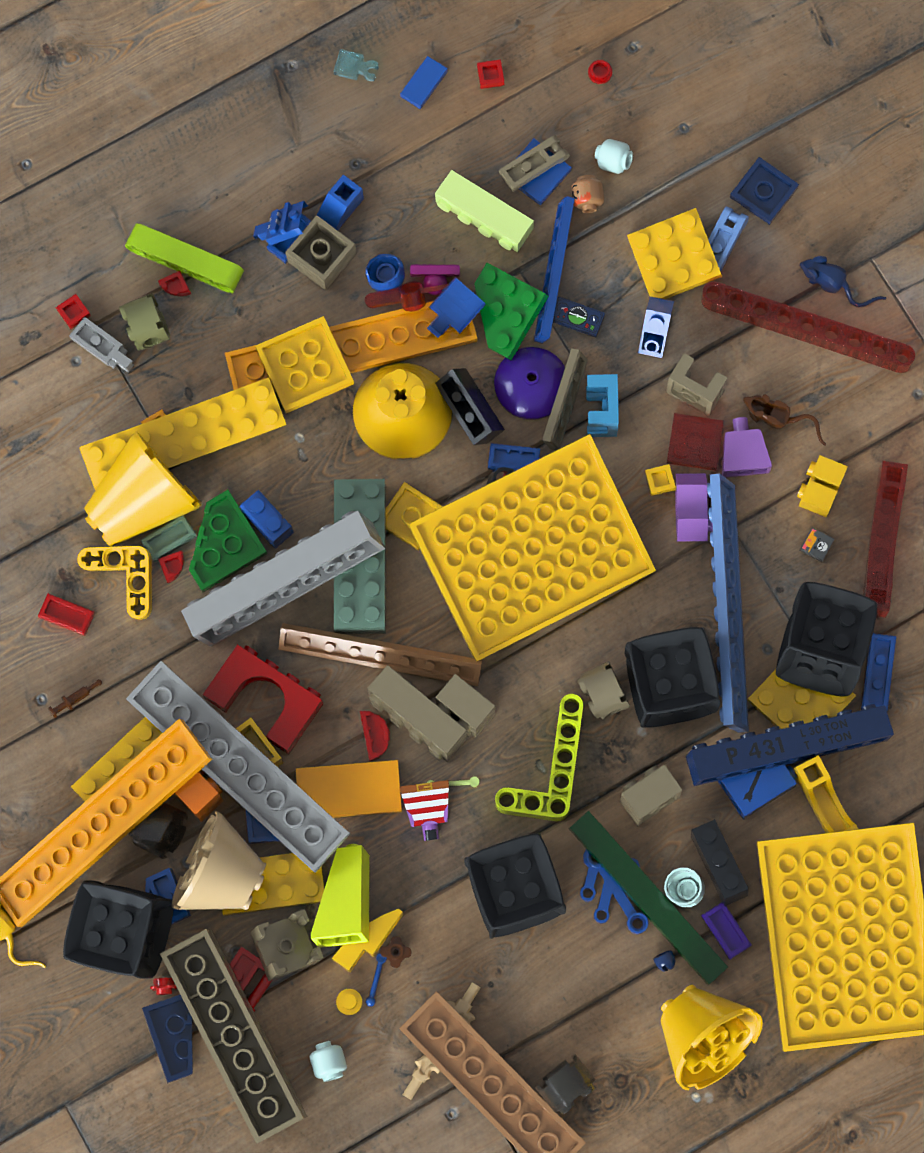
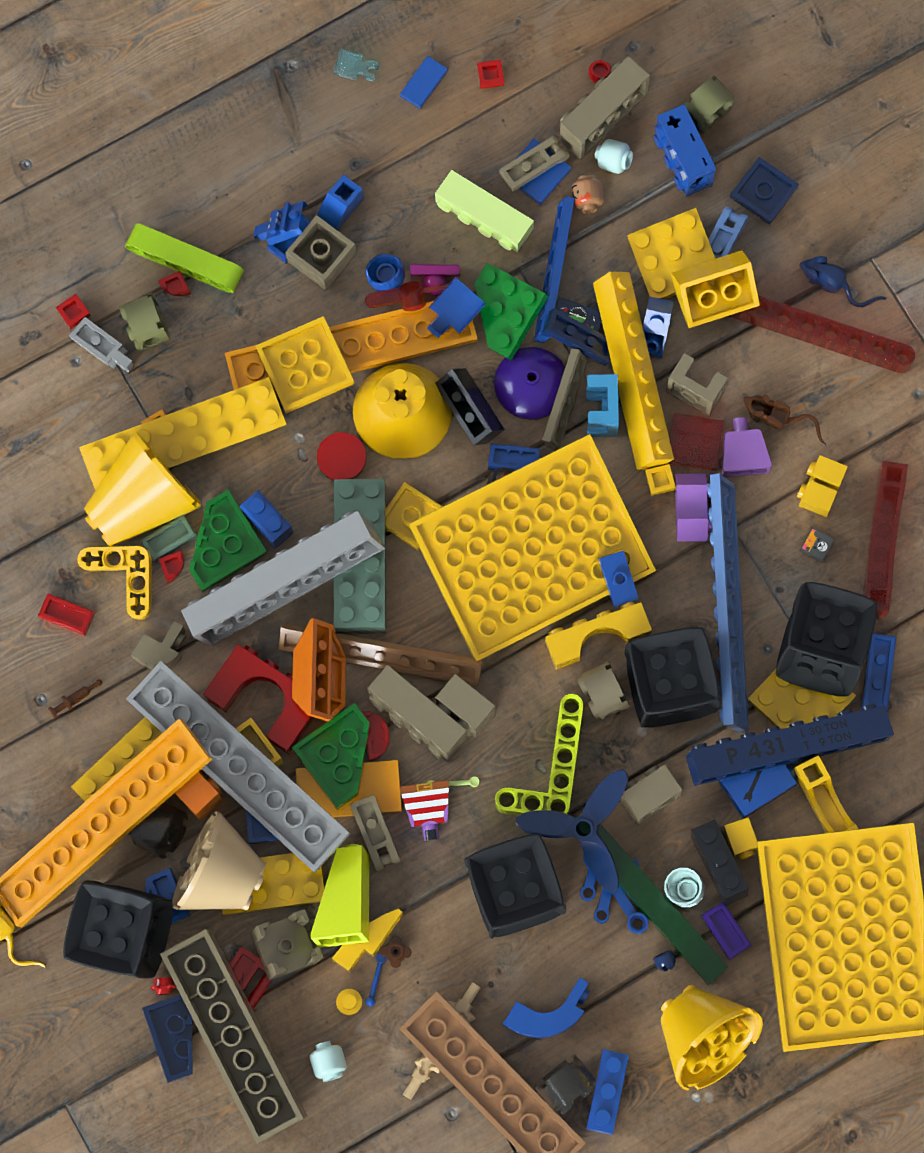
(151, 652): none -> dark tan brick
(319, 671): none -> orange wedge
(337, 754): none -> green plate
(341, 456): none -> red tile
(374, 831): none -> dark tan plate
(550, 1024): none -> blue arch
(564, 825): none -> dark blue piece
(577, 336): none -> dark blue plate
(603, 107): none -> dark tan brick
(607, 1092): none -> blue arch
(618, 578): none -> blue plate
(626, 623): none -> yellow arch
(634, 369): none -> yellow brick
(684, 151): none -> blue piece
(708, 102): none -> olive brick
(716, 288): none -> yellow slope
(741, 838): none -> yellow brick

